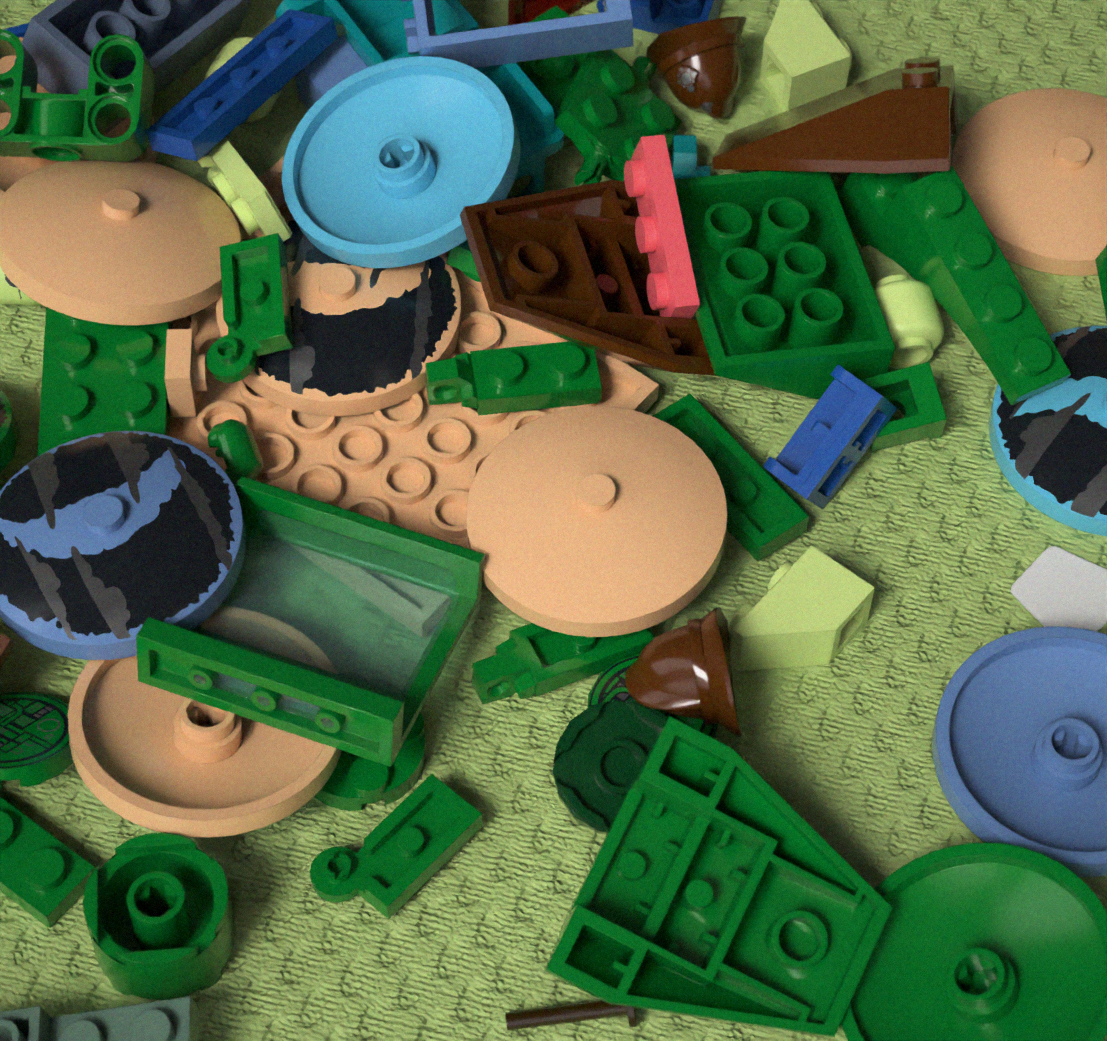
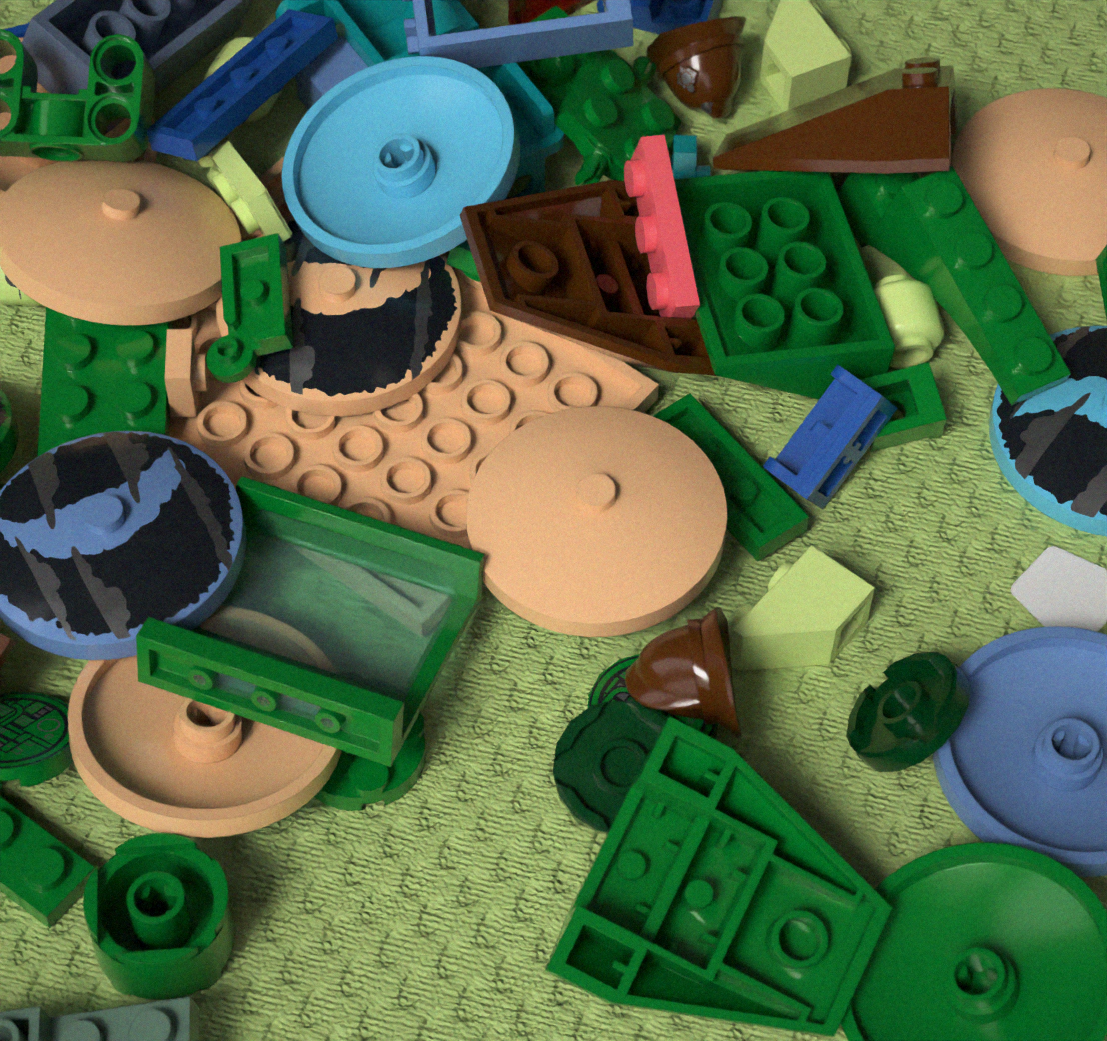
(237, 449): green arm -> none
(399, 851): green hinge -> none
(516, 378): green hinge -> none
(545, 660): green hinge -> none
(567, 1014): dark brown pin -> none
(909, 712): none -> dark green tile

